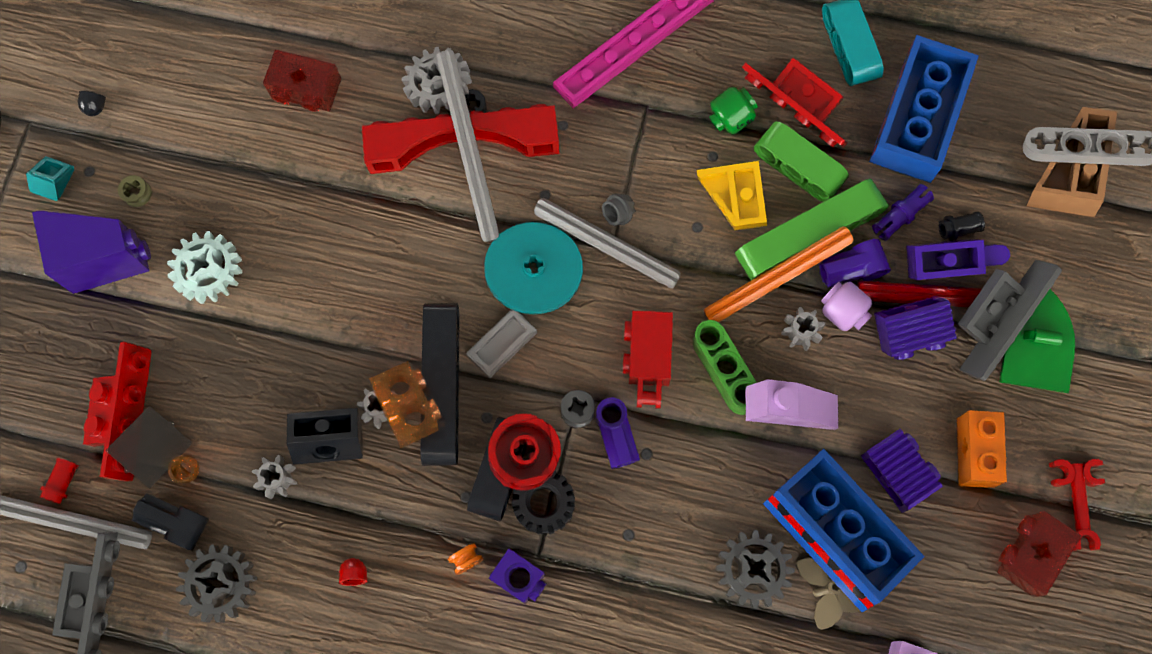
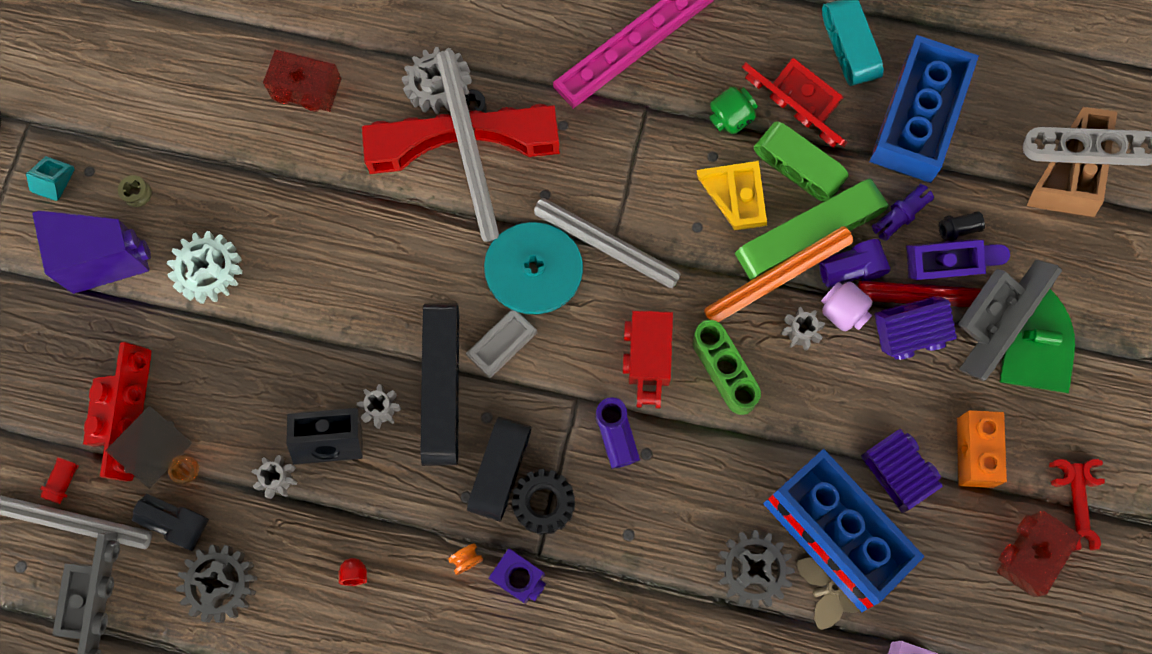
(90, 103): black hinge -> none
(400, 406): clear orange brick -> none
(536, 436): red brick -> none
(579, 415): dark grey wheel -> none
(618, 209): dark grey plate -> none
(791, 405): lavender slope -> none

